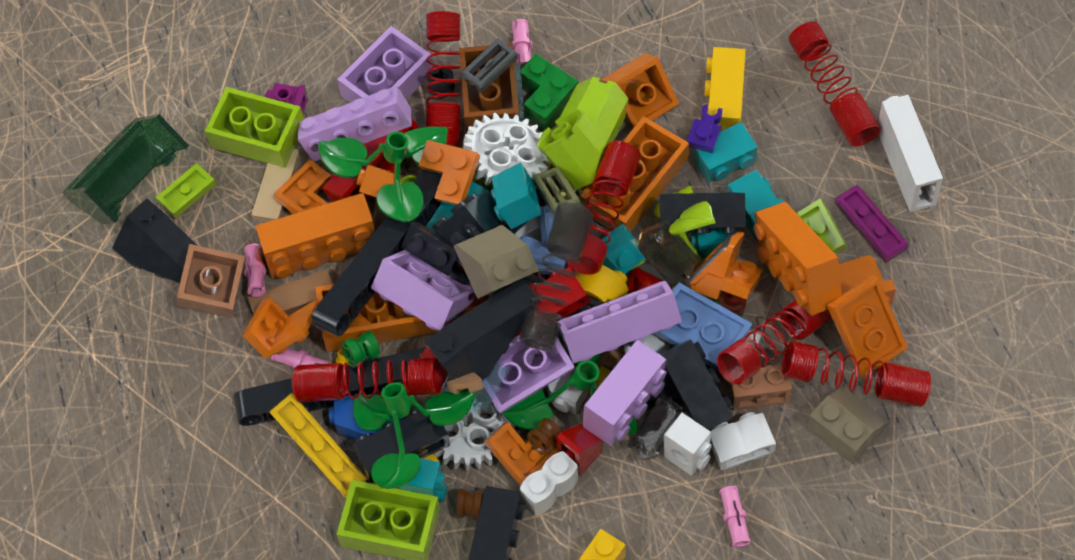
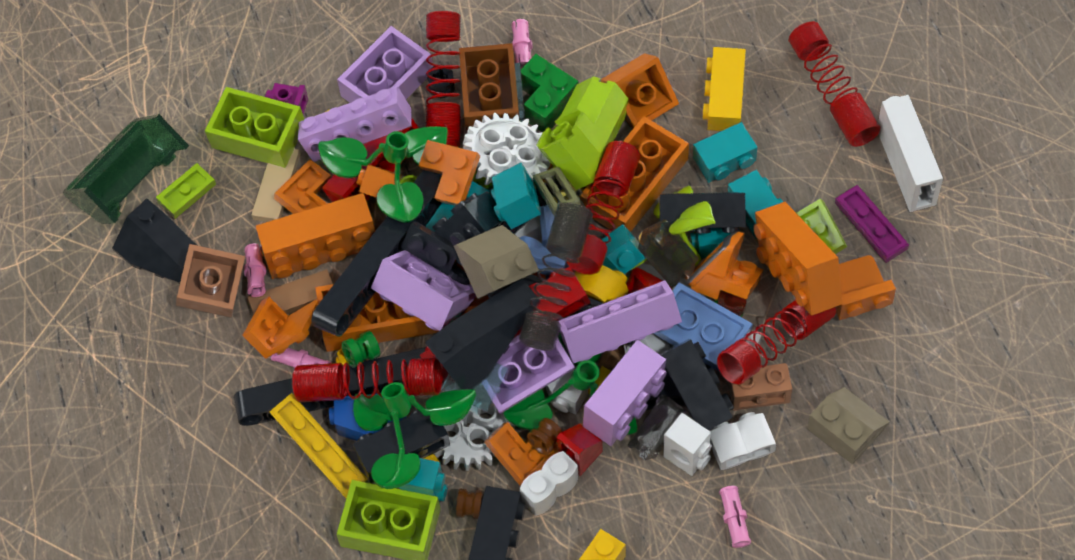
(470, 381): medium nougat tile -> none
(490, 69): dark grey tile -> none
(705, 132): dark purple plate -> none
(867, 324): orange tile -> none
(892, 381): red piece -> none

